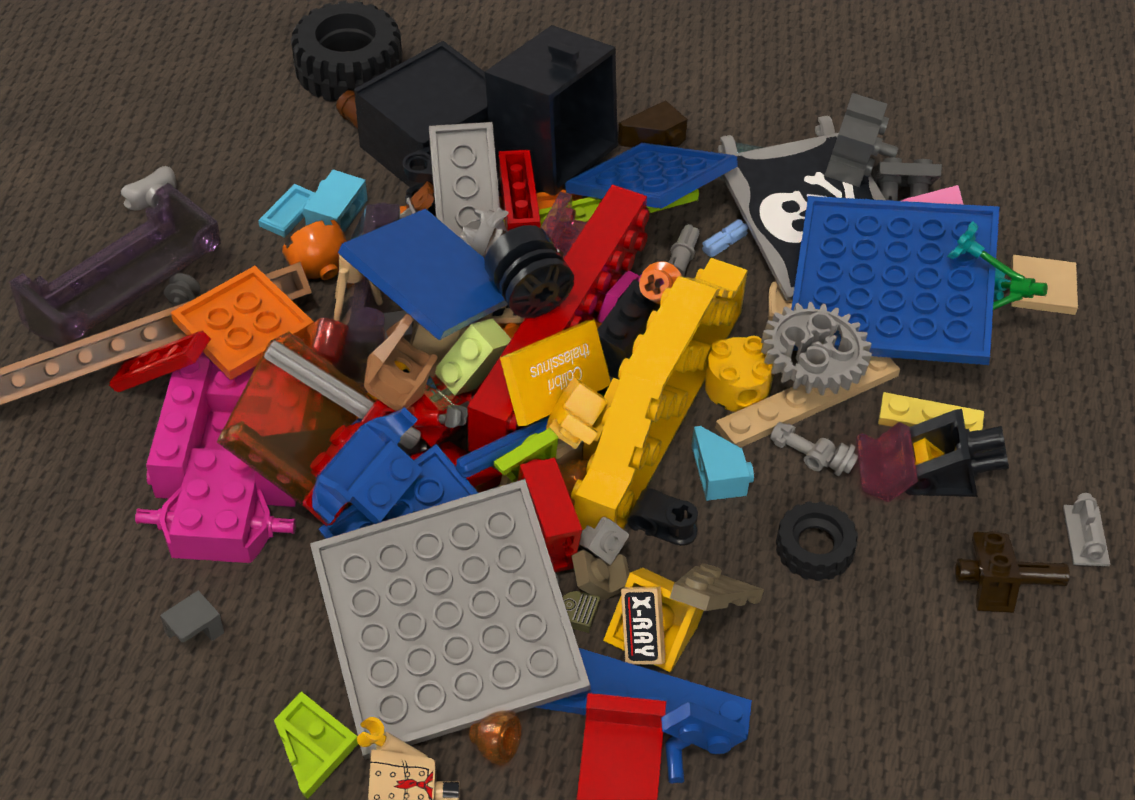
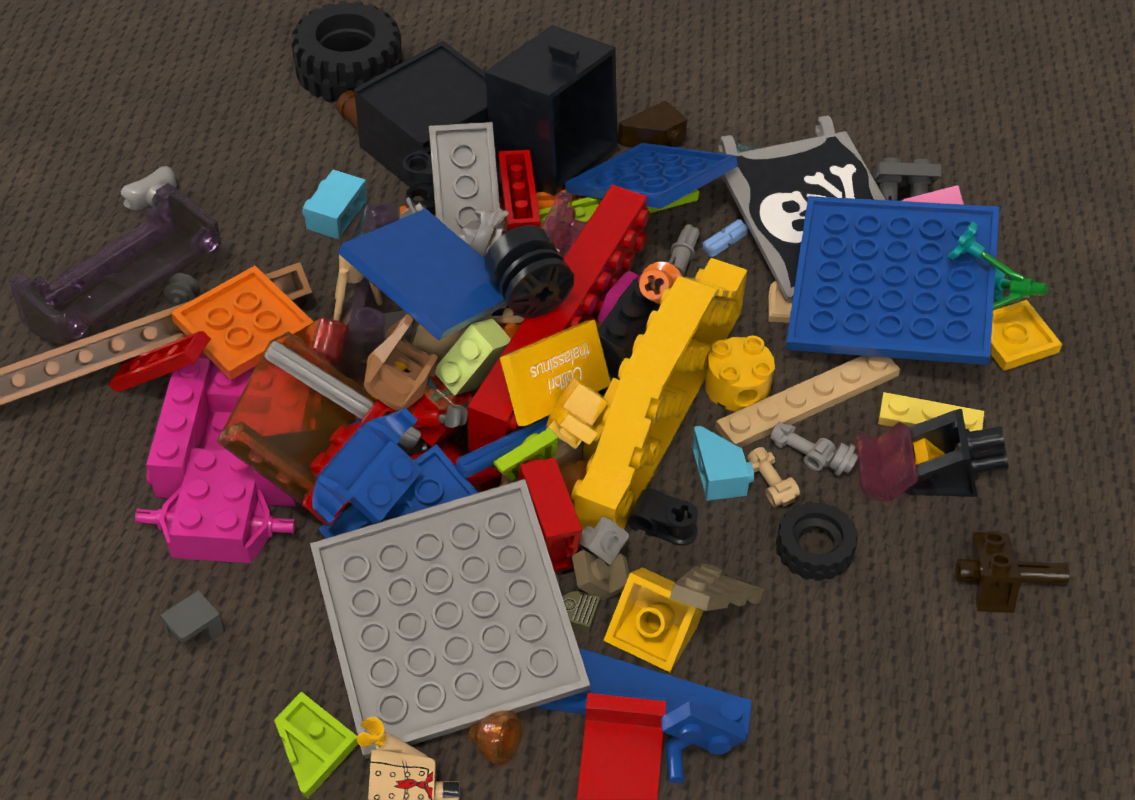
(286, 211): medium azure tile -> none
(316, 249): orange cylinder -> none
(423, 197): dark orange piece -> none
(643, 625): tile -> none
(780, 491): none -> tan bar
(817, 359): light grey gear -> none
(859, 141): dark grey brick -> none
(1020, 336): none -> yellow plate
(1061, 283): tan tile -> none
(1086, 532): light grey hinge -> none

